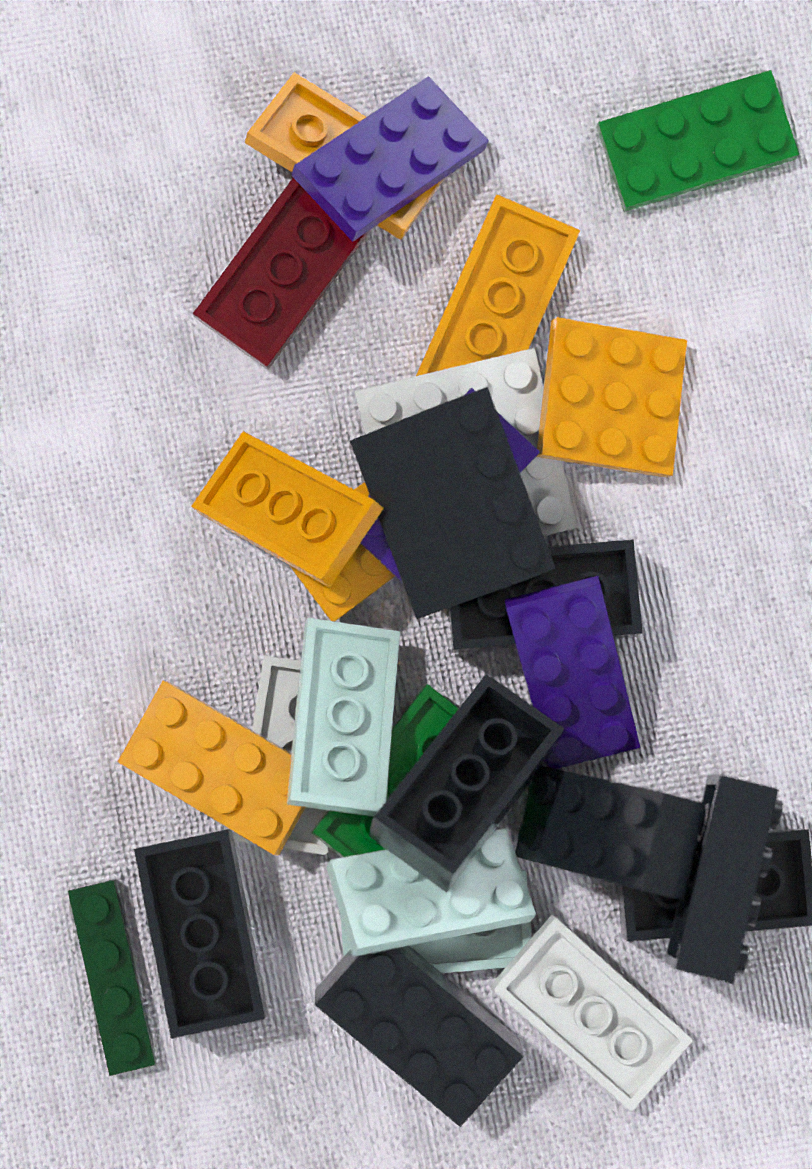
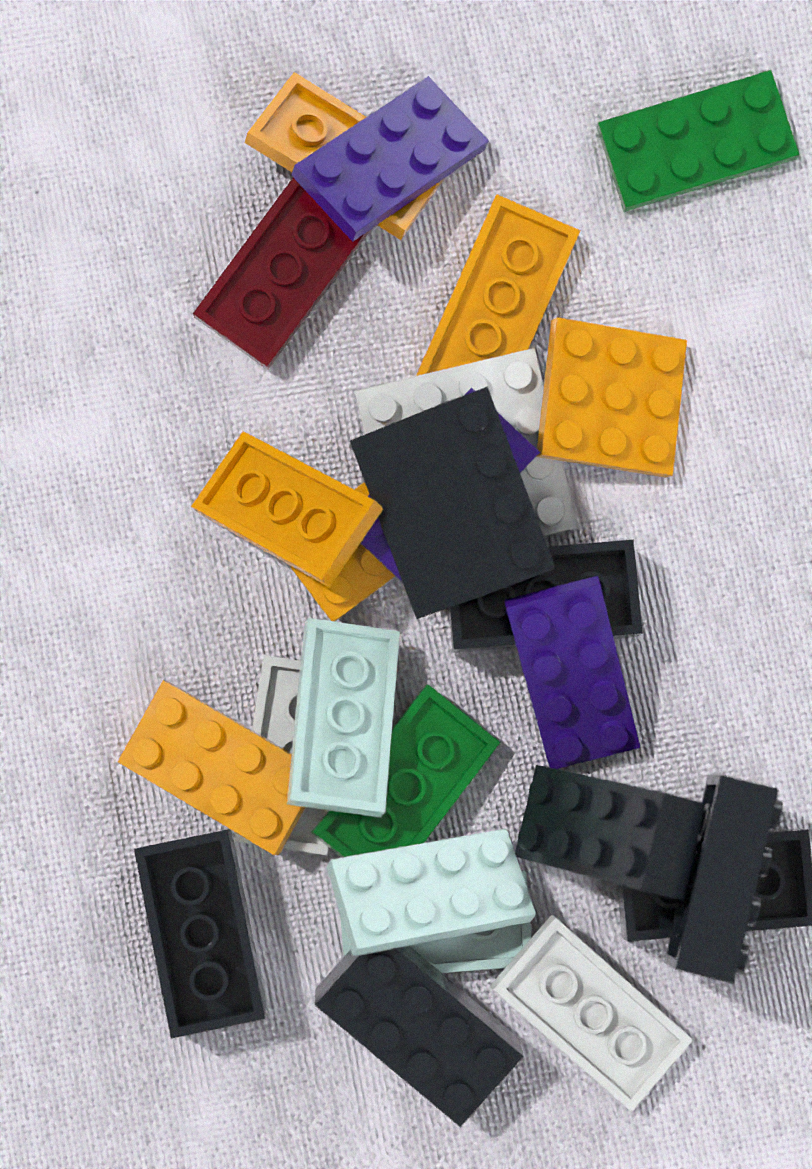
(112, 977): dark green plate -> none
(465, 782): black brick -> none

